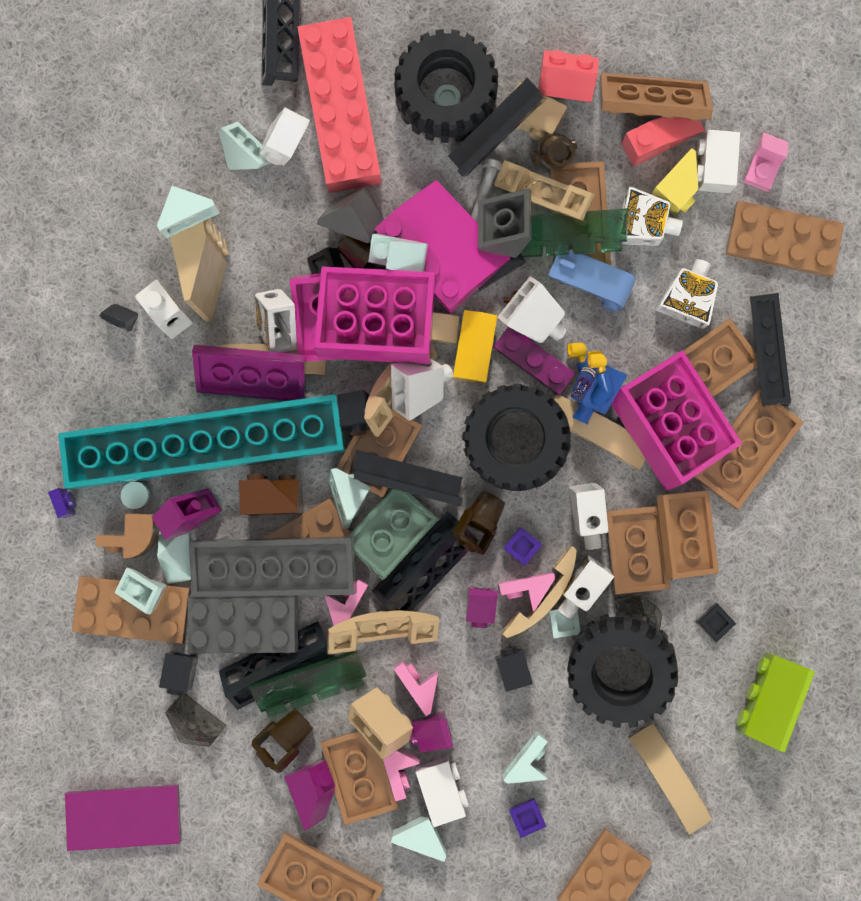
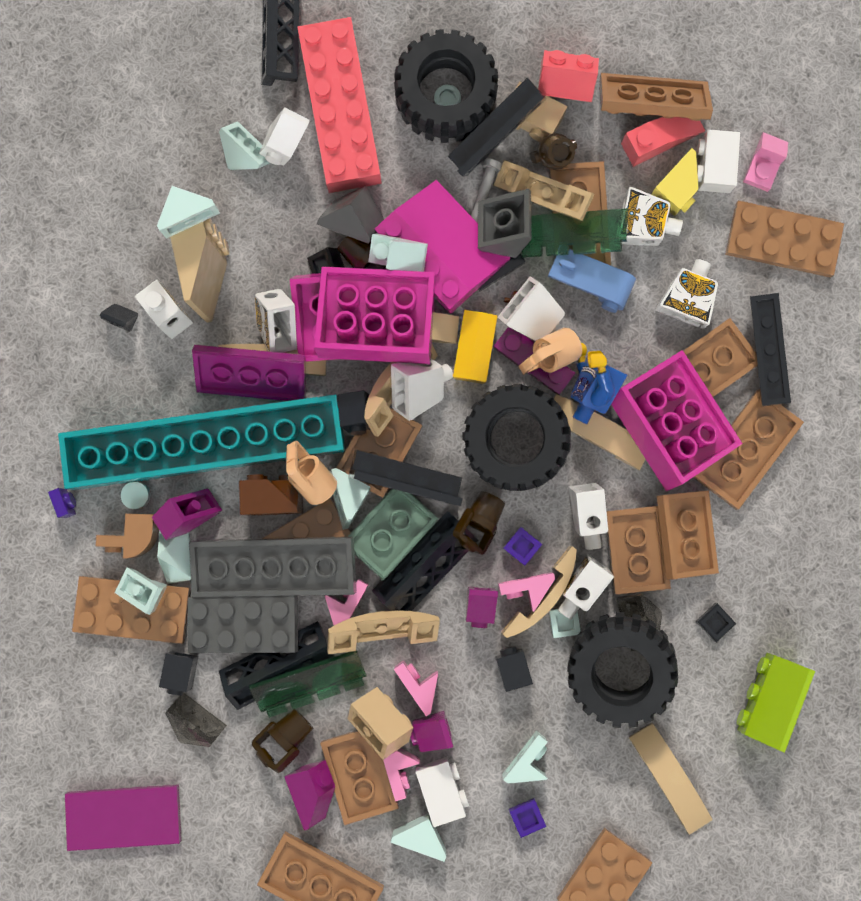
(309, 475): none -> light nougat piece
(553, 352): none -> light nougat piece

